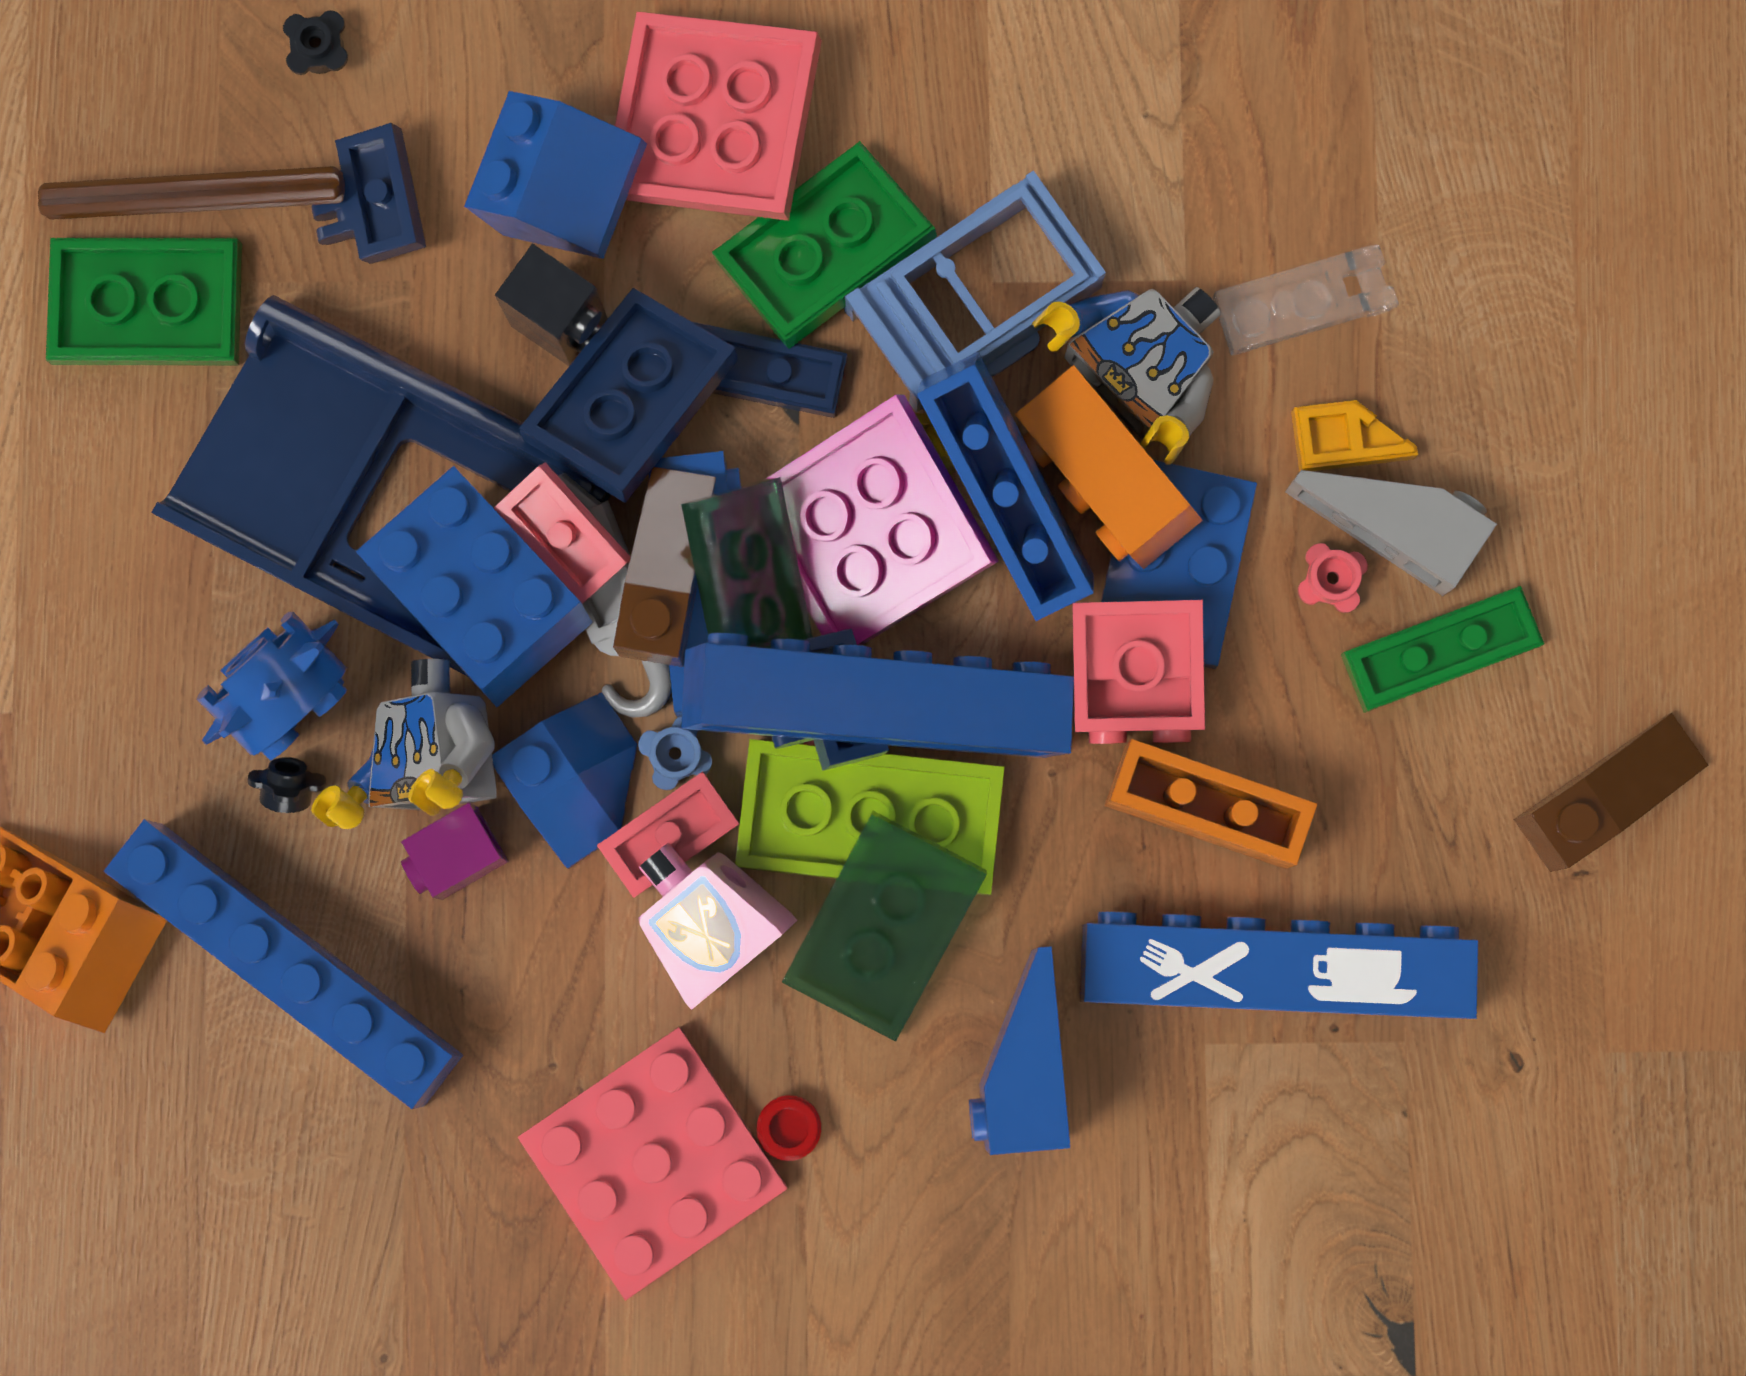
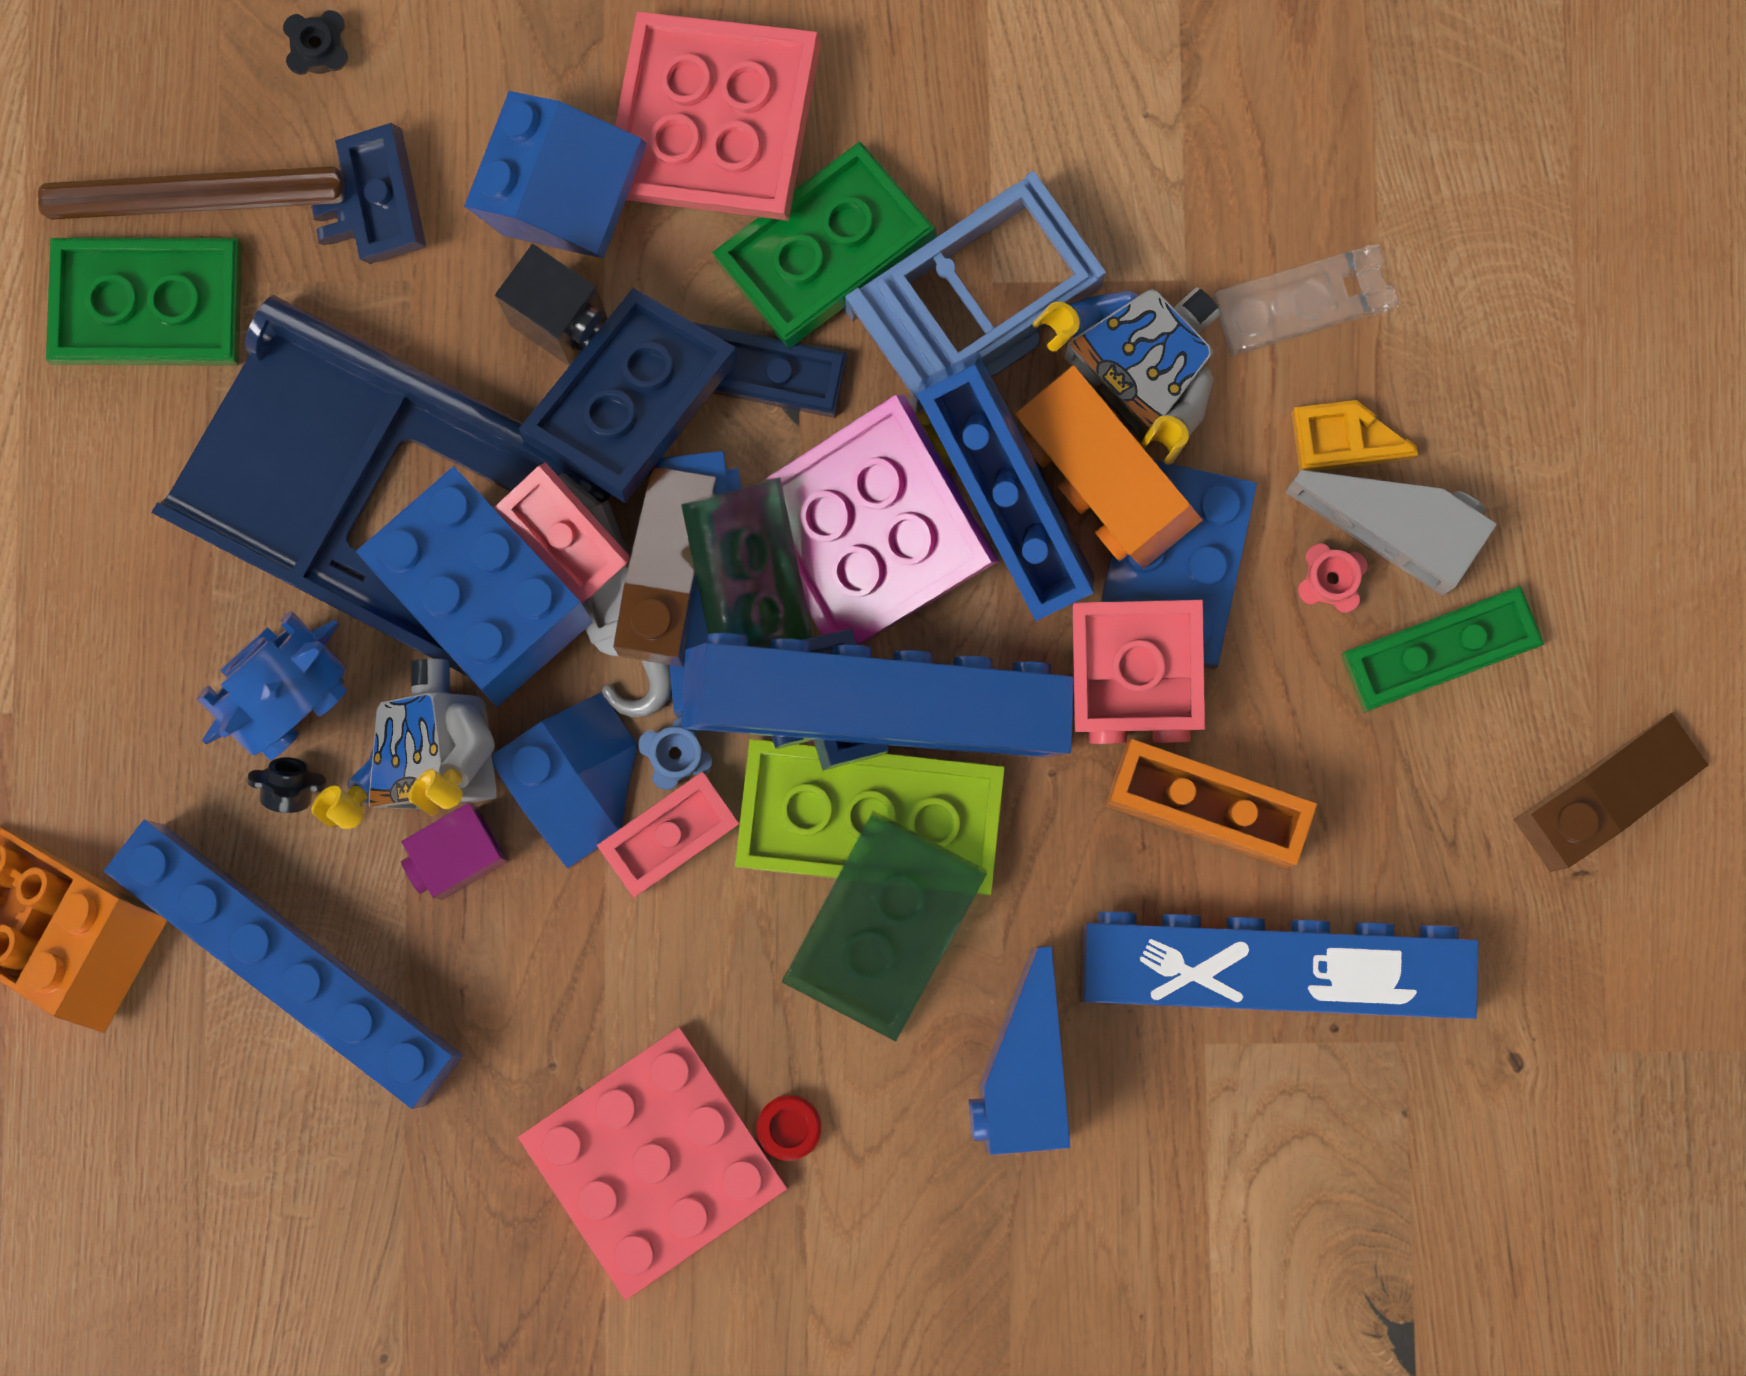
(707, 921): torso -> none

